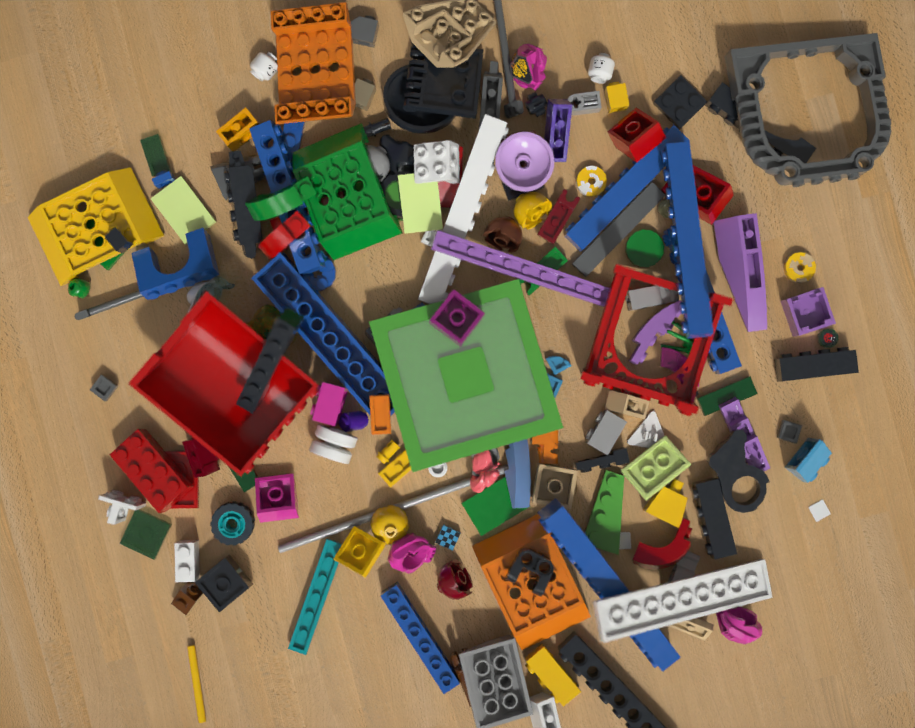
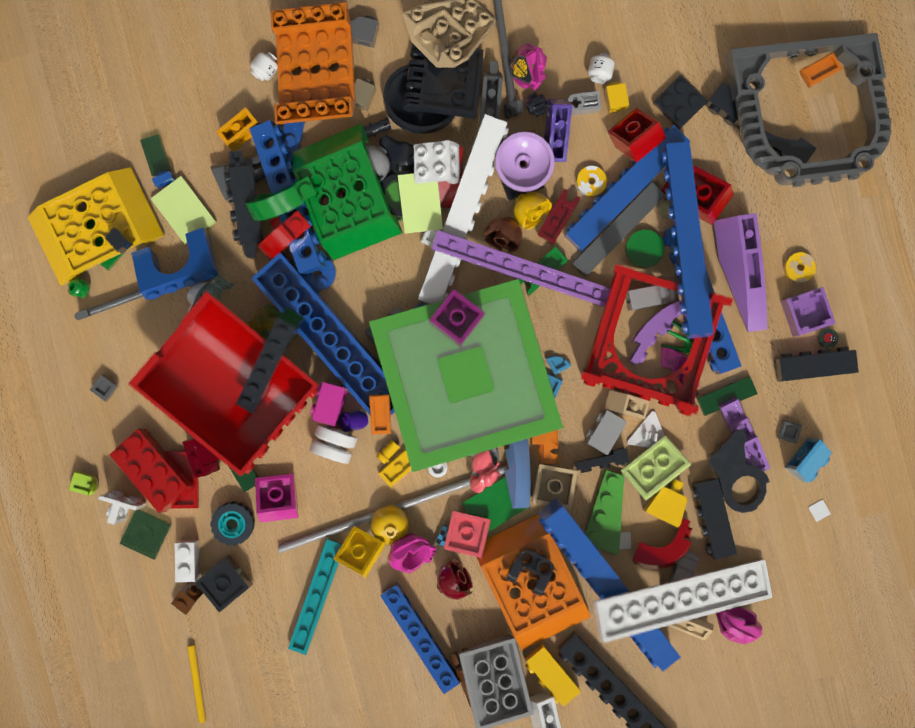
(84, 483): none -> lime plate
(467, 534): none -> coral plate
(820, 70): none -> orange tile

